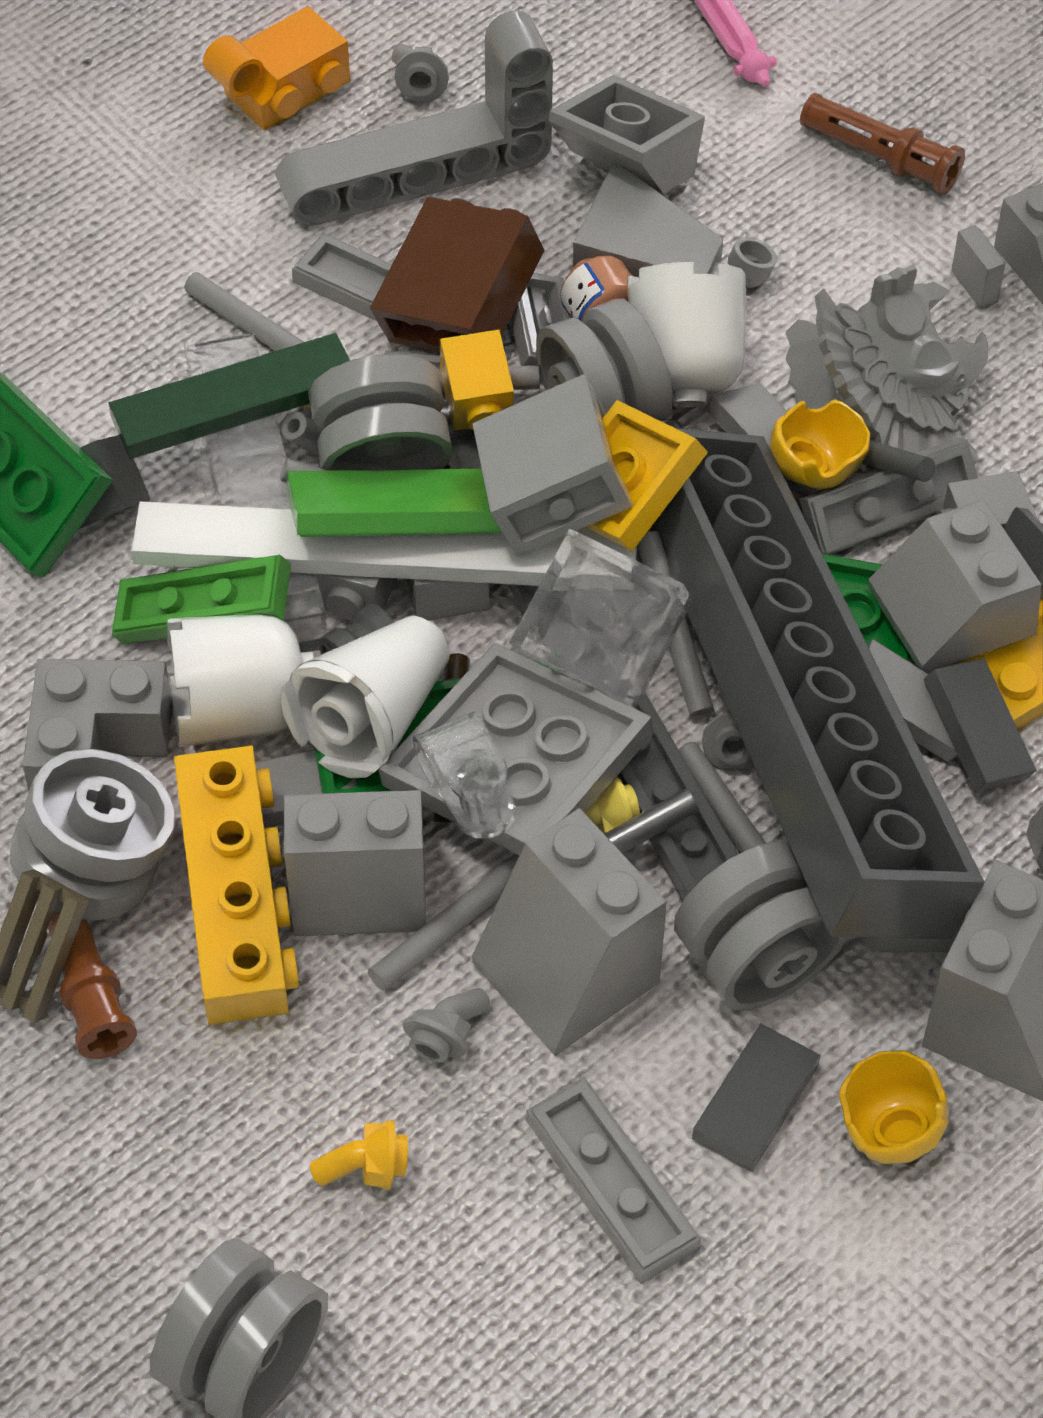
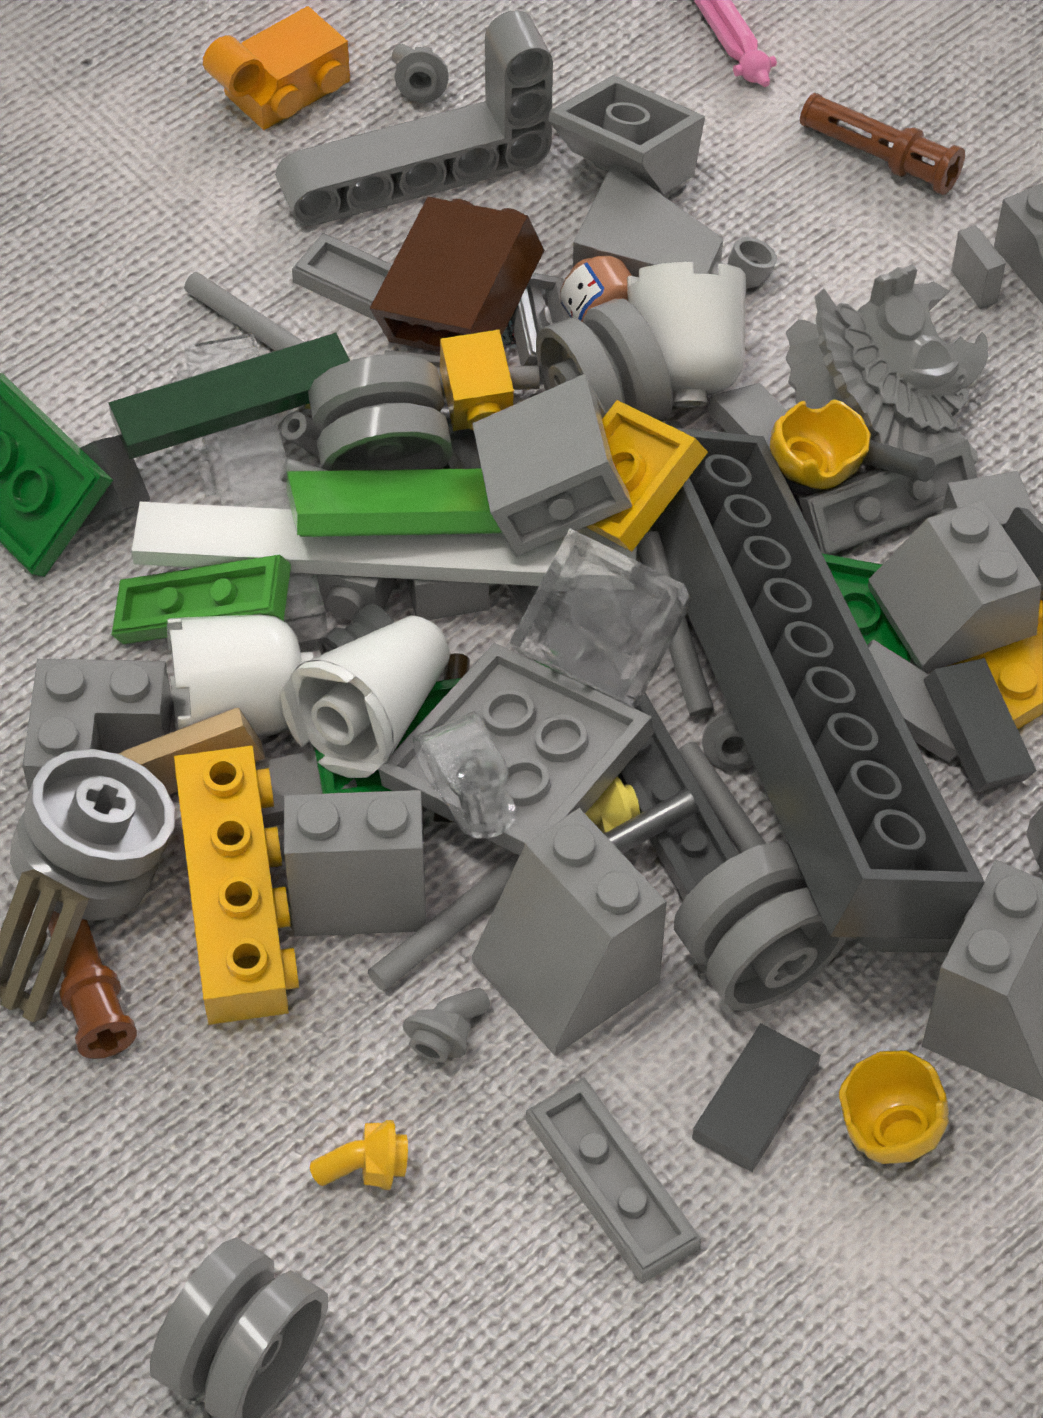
(215, 733): none -> tan tile

